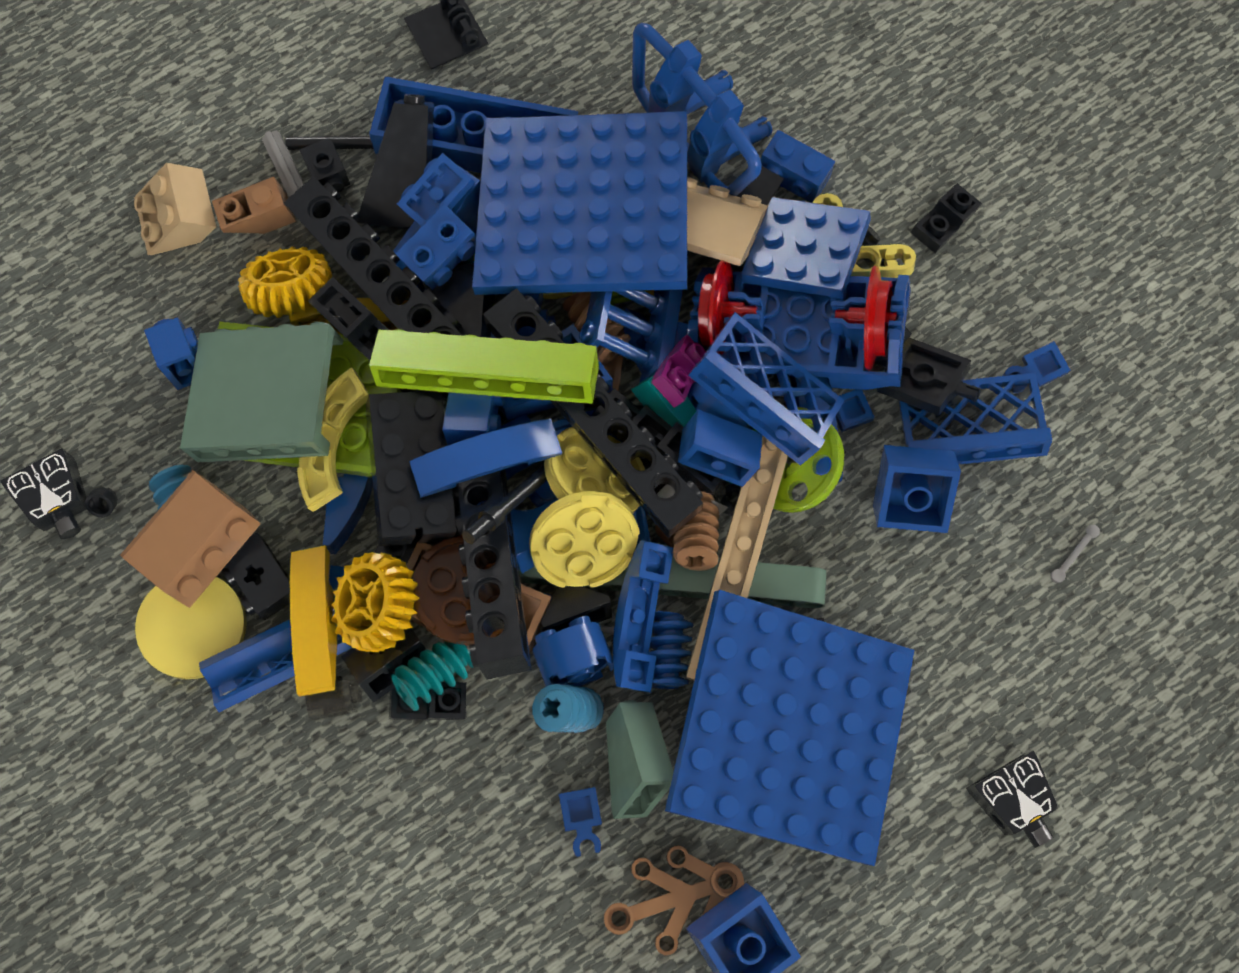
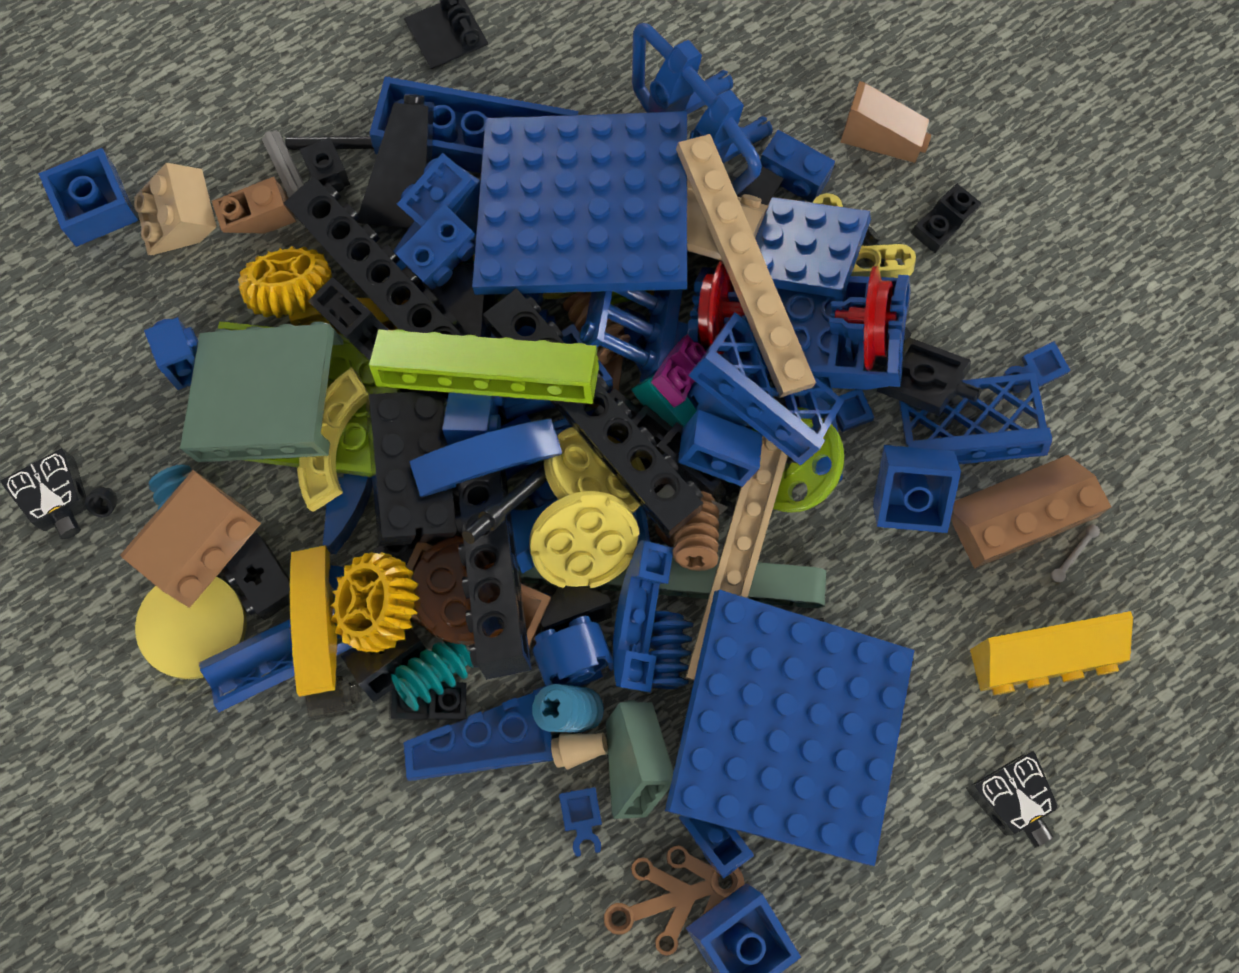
(88, 197): none -> blue brick
(481, 742): none -> blue wing
(576, 748): none -> tan cone
(720, 845): none -> blue slope
(745, 266): none -> tan plate
(885, 125): none -> medium nougat slope
(1027, 509): none -> medium nougat slope
(1053, 652): none -> yellow slope

